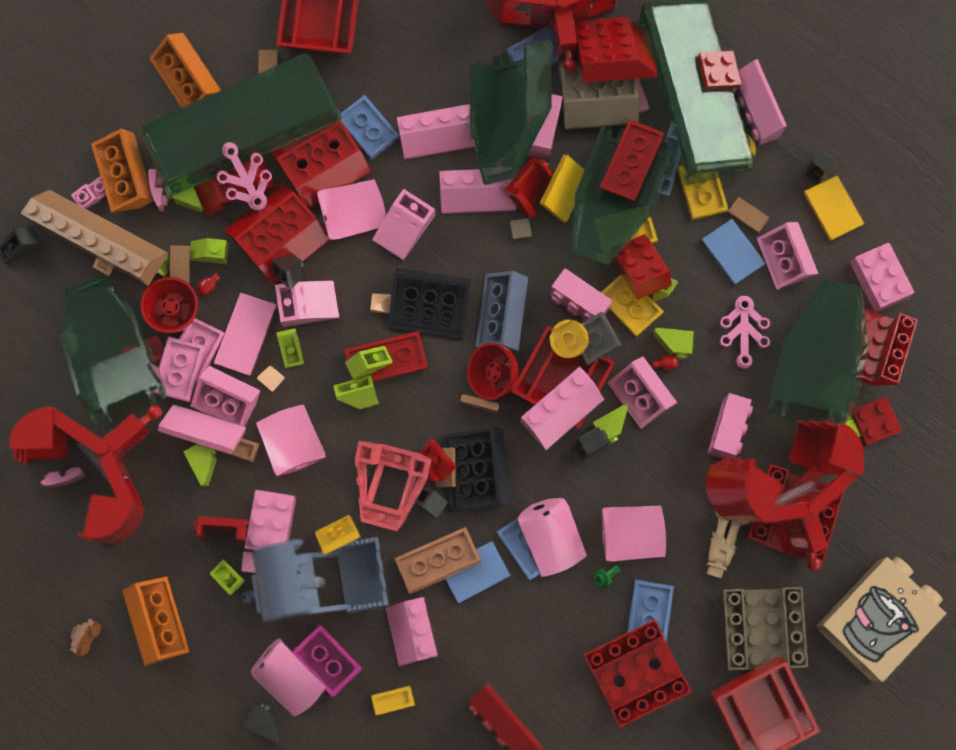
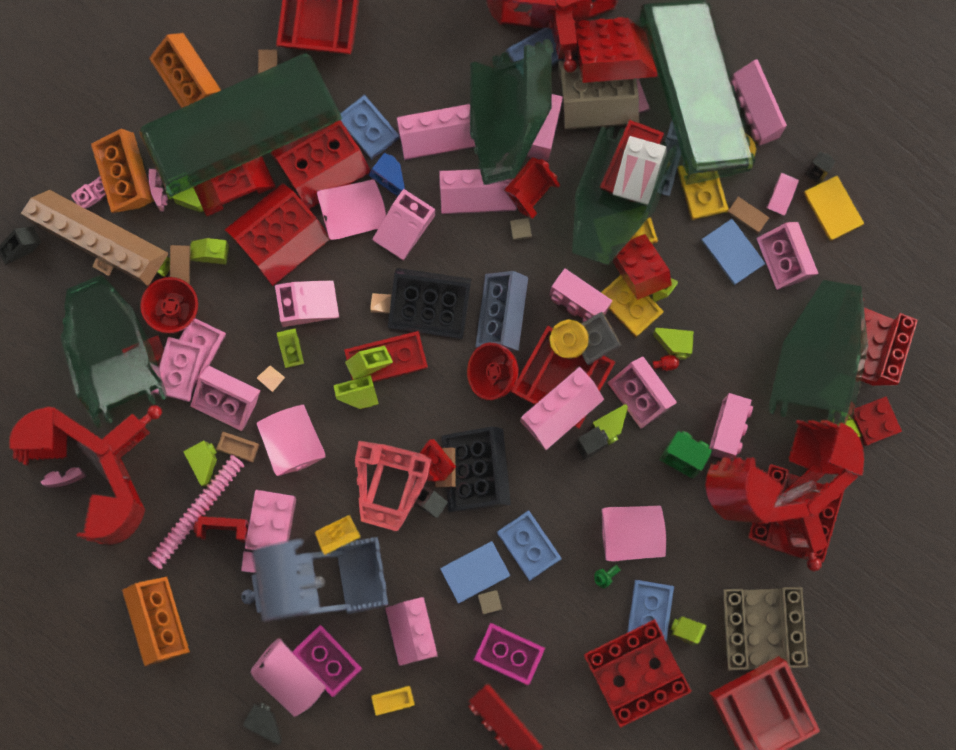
(83, 636): dark orange piece -> none
(198, 509): none -> bright pink piece
(202, 429): bright pink tile -> none
(207, 284): red cylinder -> none
(227, 577): lime slope -> none
(245, 180): bright pink plant -> none
(245, 334): bright pink tile -> none
(288, 270): pearl dark grey slope -> none
(388, 174): none -> blue slope
(437, 560): nougat tile -> none
(480, 404): medium nougat tile -> none
(490, 602): none -> dark tan tile
(509, 654): none -> dark pink brick
(552, 537): bright pink piece -> none
(560, 193): yellow tile -> none
(639, 170): none -> white slope
(686, 454): none -> green brick
(687, 630): none -> lime slope
(719, 70): plate -> none
(722, 549): tan piece -> none
(744, 328): bright pink plant -> none
(783, 194): none -> bright pink slope
(882, 277): bright pink brick -> none
(882, 618): tan brick -> none

